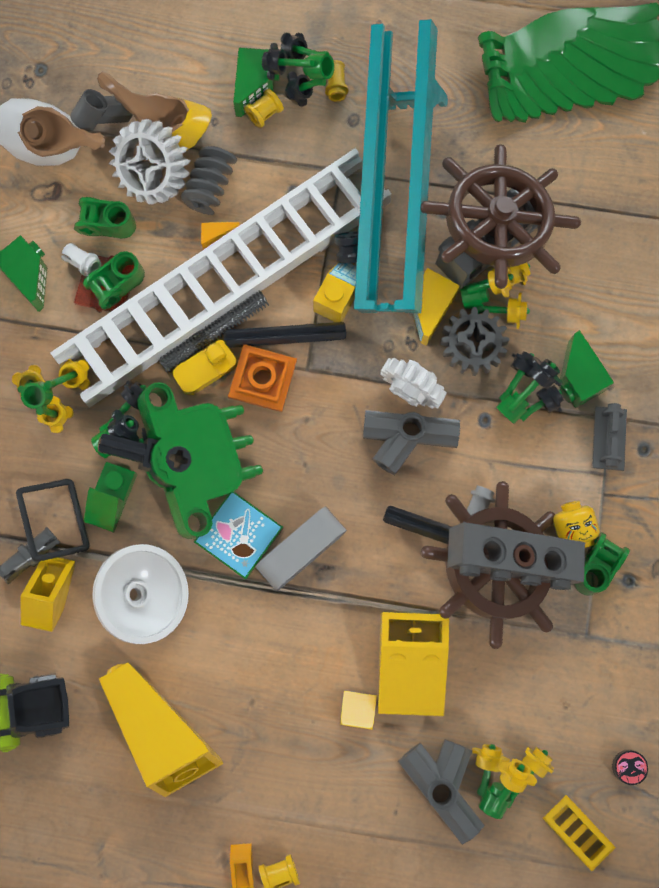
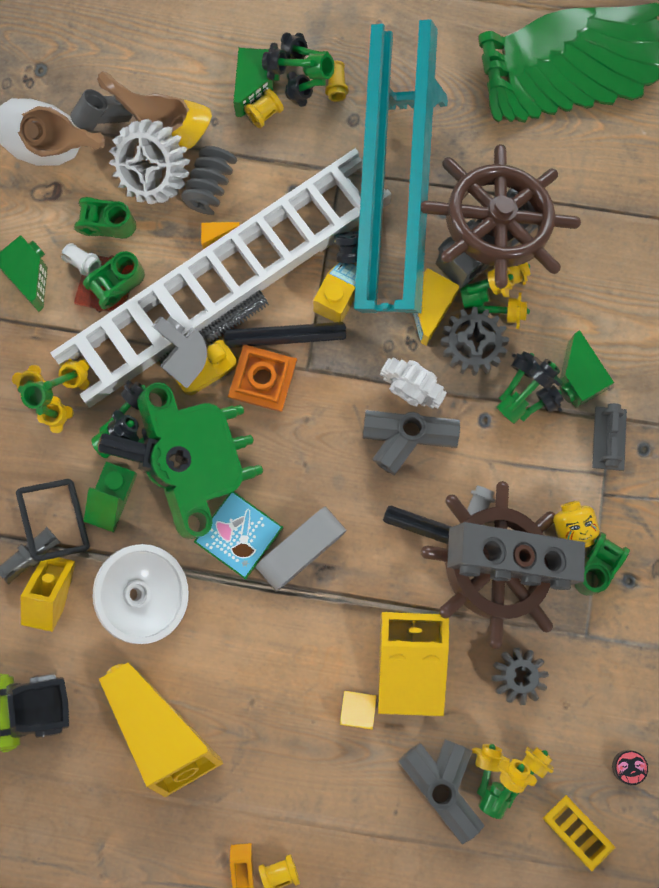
(189, 354): none -> light grey brick
(531, 677): none -> dark grey gear

